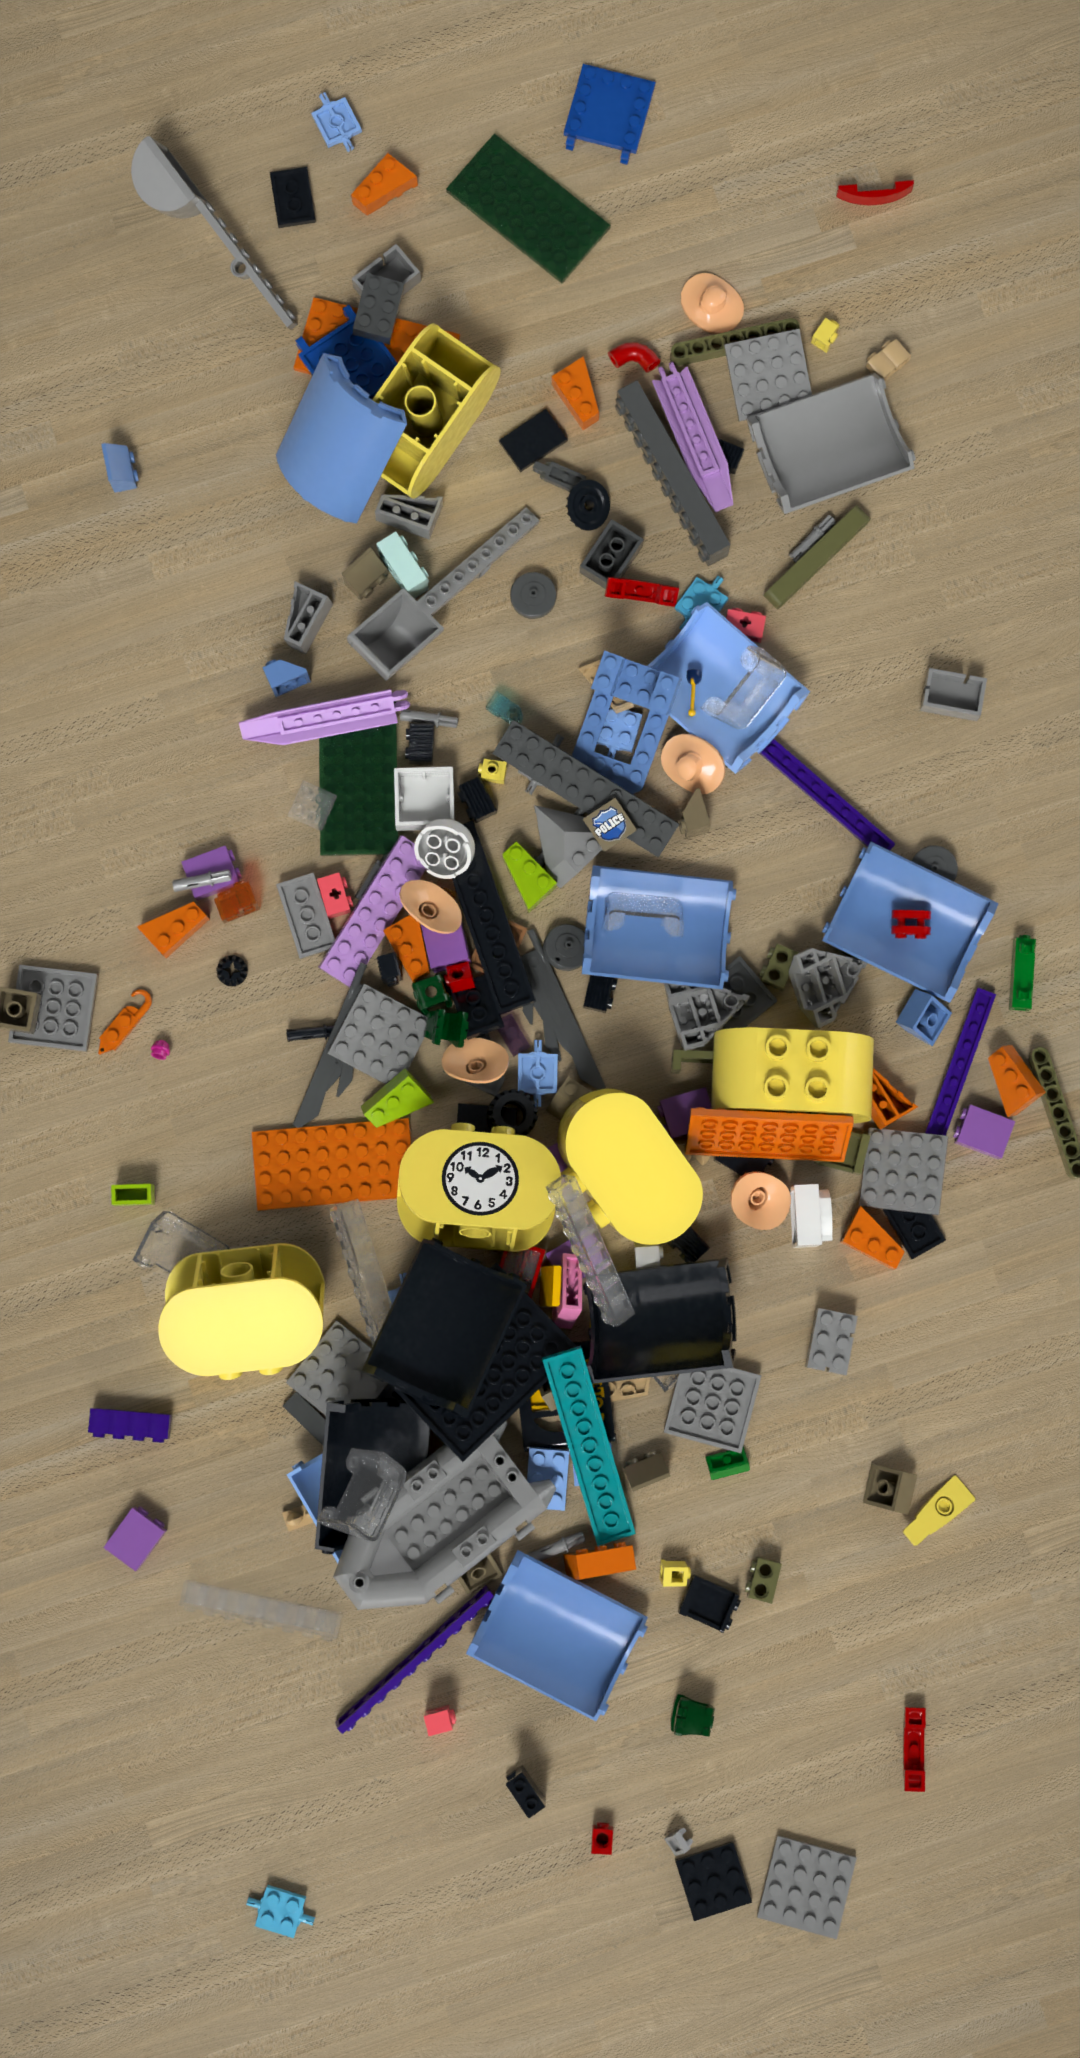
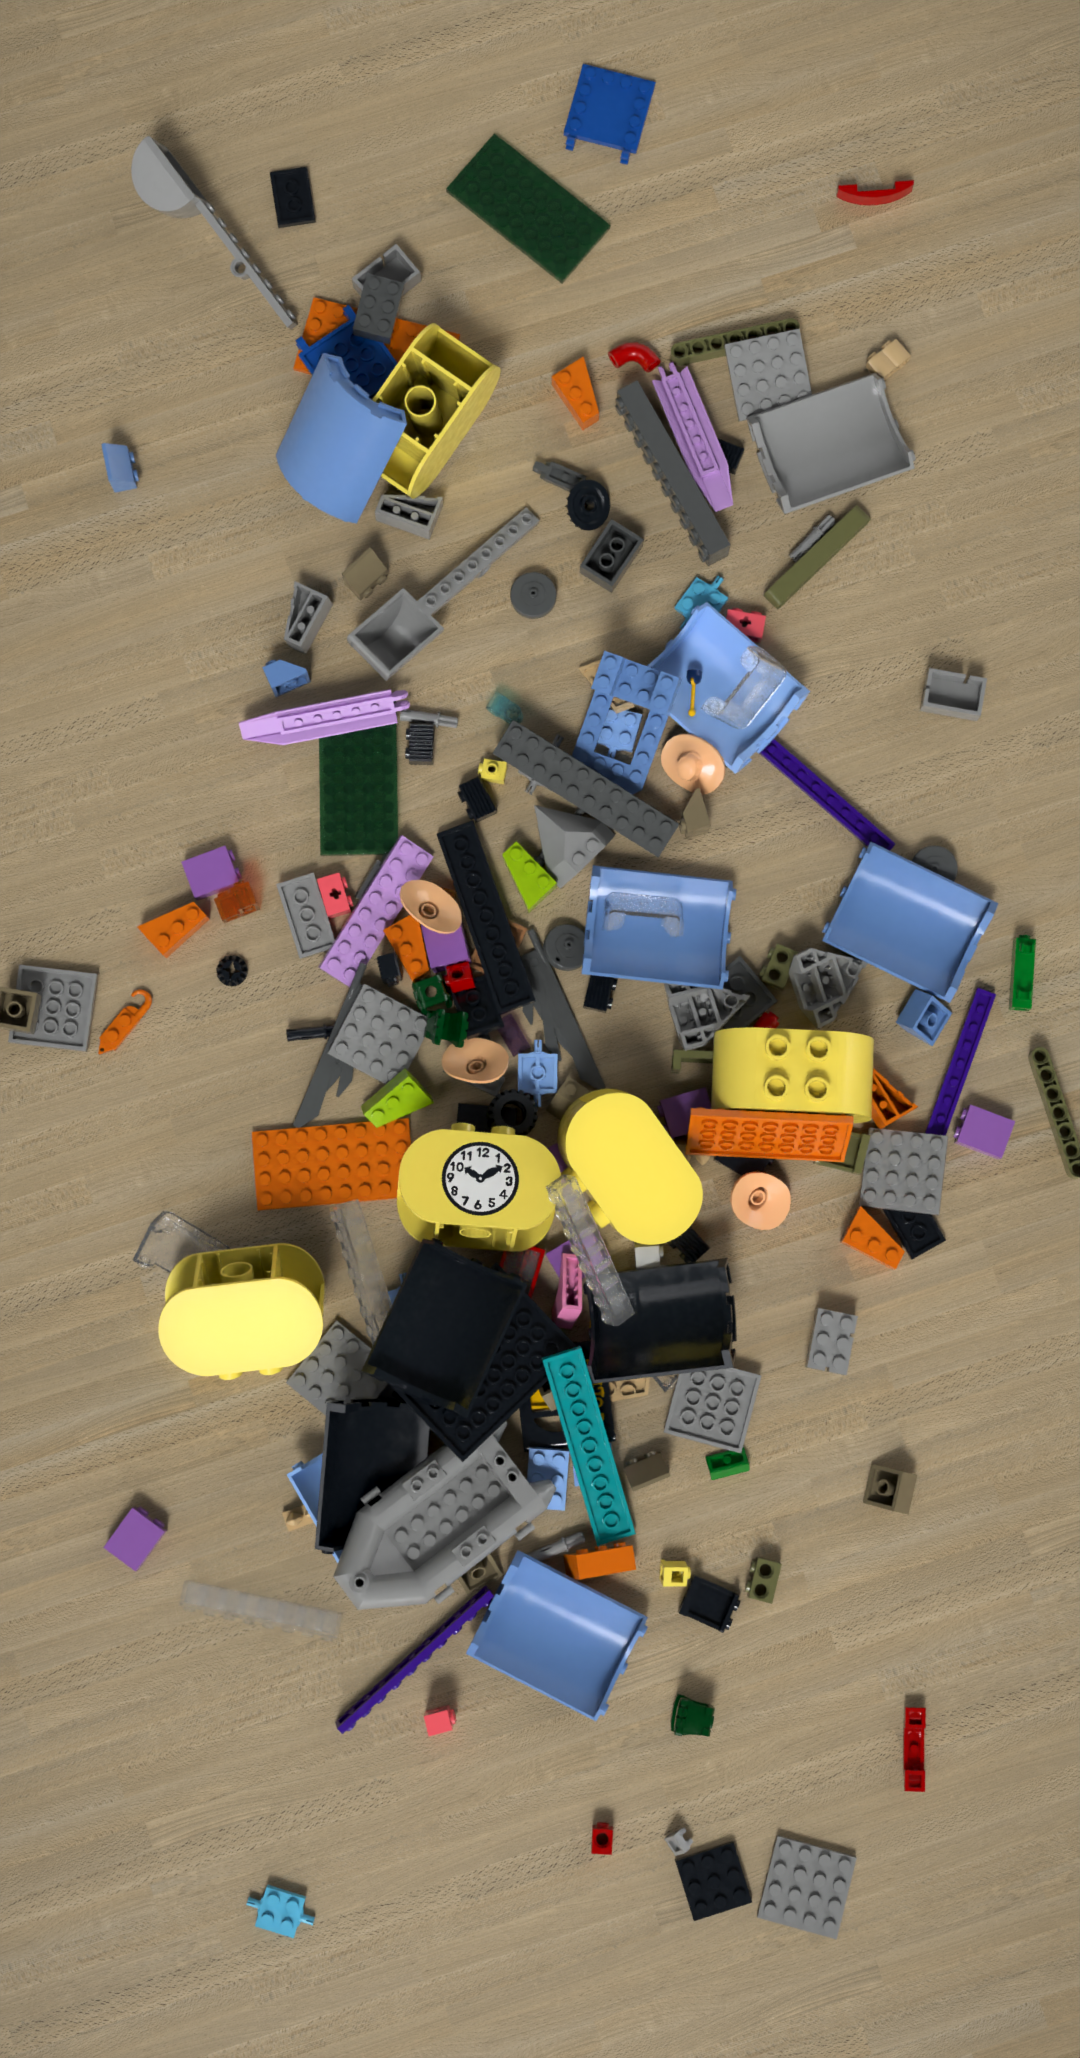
(129, 1423): dark purple brick -> none
(132, 1194): lime brick -> none
(160, 1050): dark pink plate -> none
(202, 880): light grey axle -> none
(306, 1416): dark grey tile -> none
(312, 805): clear tile -> none
(336, 122): light blue plate -> none
(368, 1496): clear windscreen -> none
(383, 184): orange wedge -> none
(403, 565): light aqua brick -> none
(423, 796): white container -> none
(445, 848): white cylinder -> none
(525, 1791): black panel -> none
(533, 440): black tile -> none
(550, 1286): yellow tile -> none
(609, 824): tile -> none
(641, 591): red slope -> none
(712, 303): light nougat hat -> none
(767, 1020): none -> red brick
(810, 1215): white container -> none
(825, 334): light yellow brick -> none
(920, 931): red brick -> none
(939, 1510): light yellow piece -> none
(1014, 1080): orange wedge -> none

